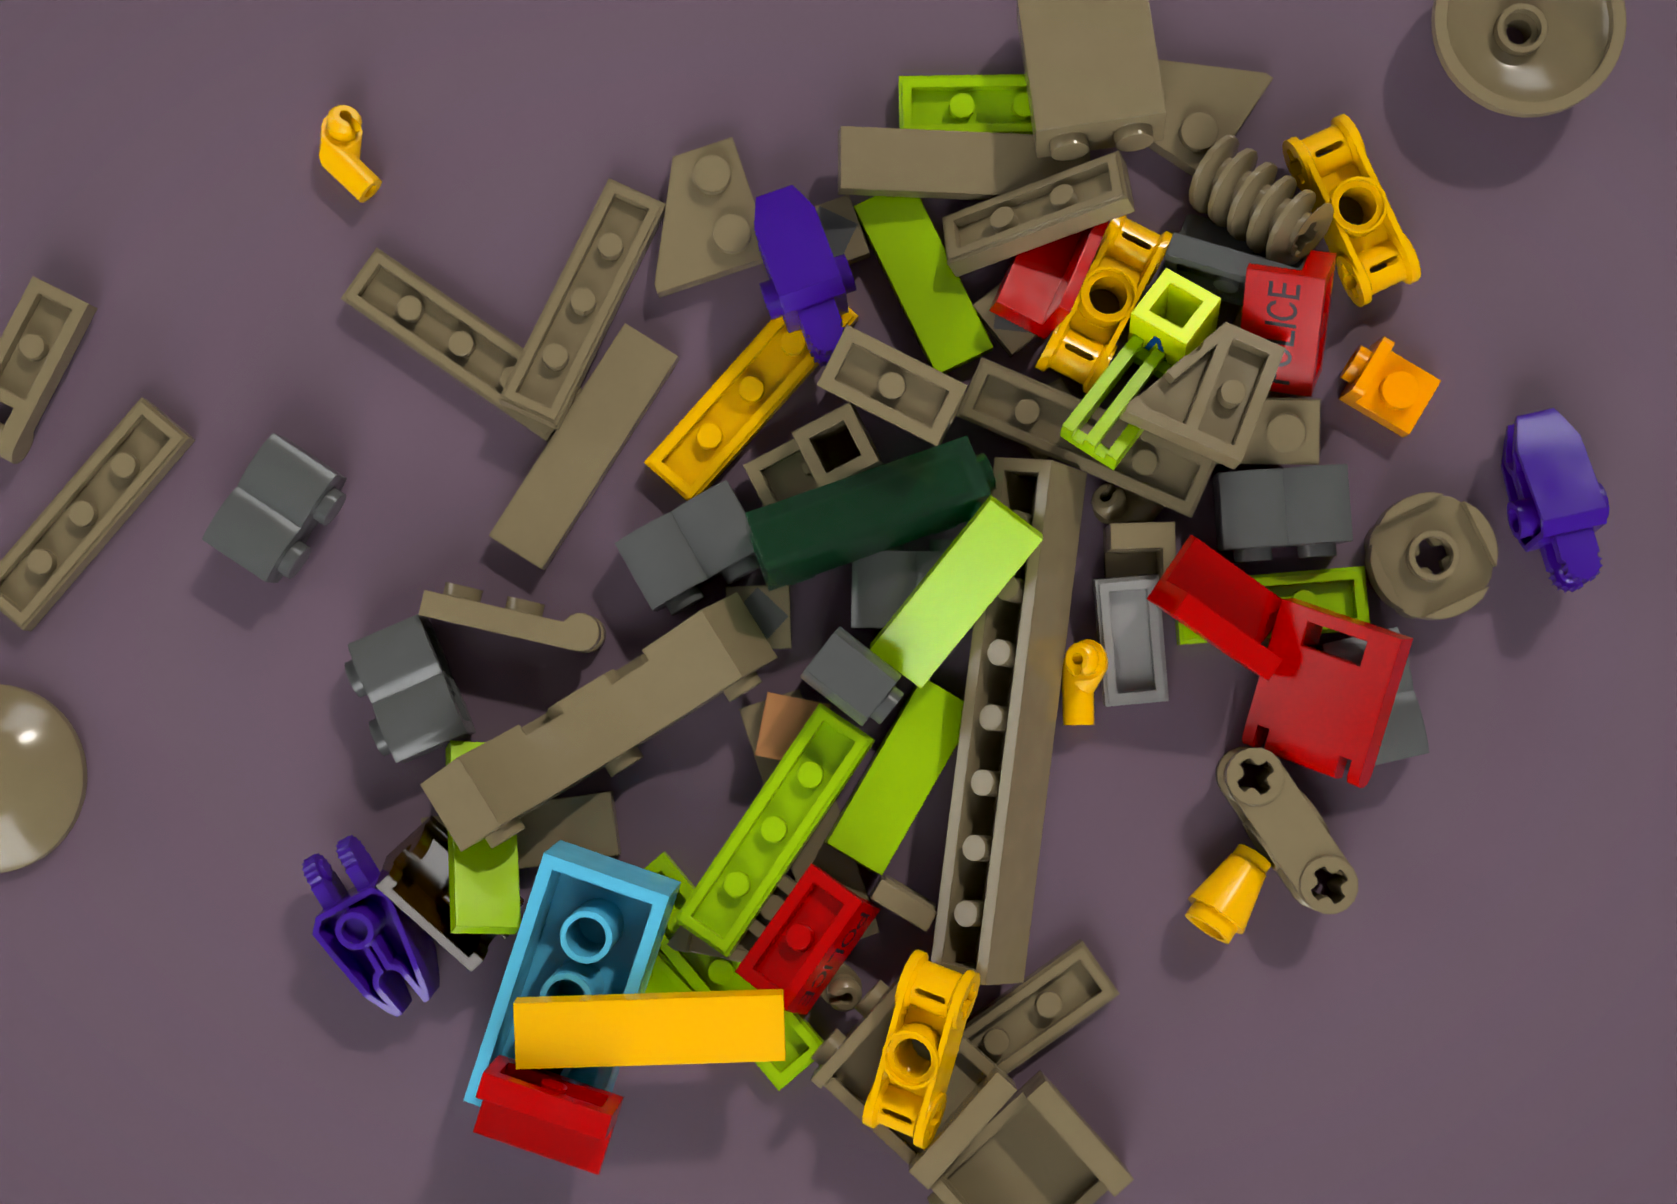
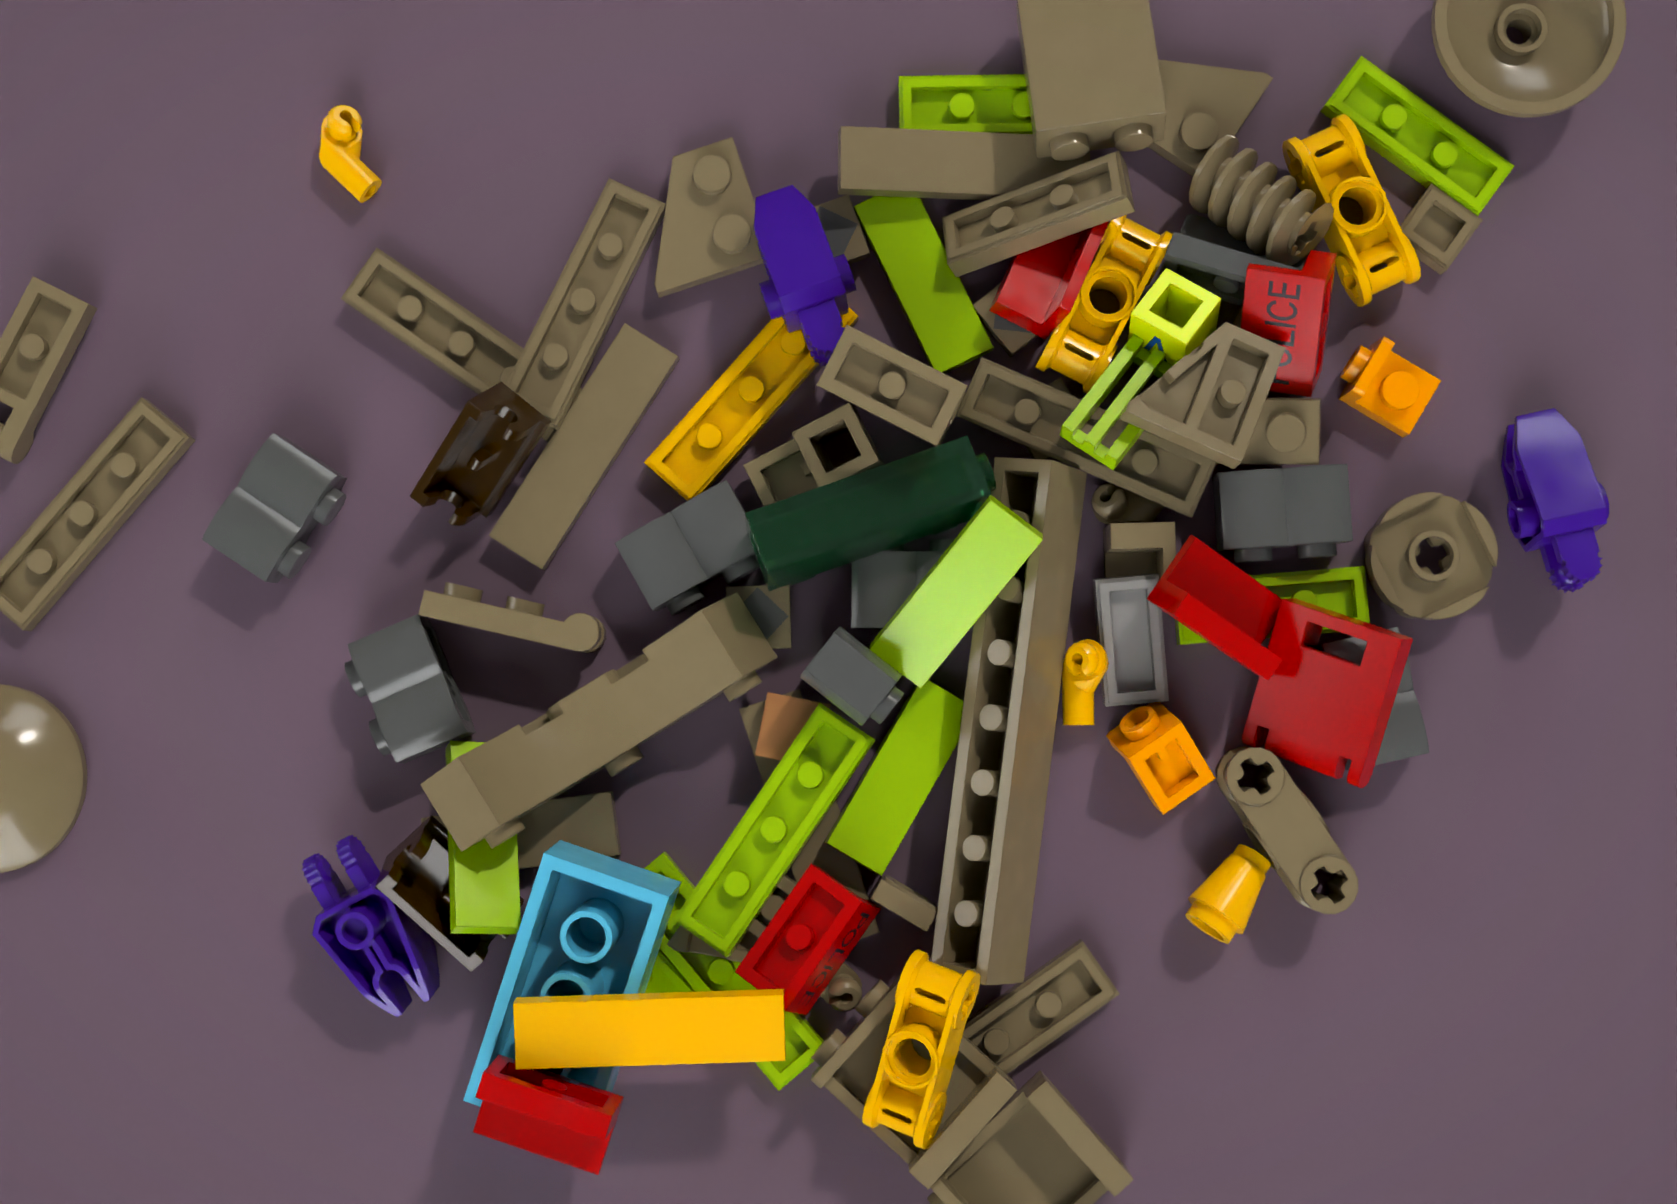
(481, 454): none -> dark brown hinge
(1160, 755): none -> light orange bracket
(1417, 136): none -> lime tile
(1438, 228): none -> dark tan tile

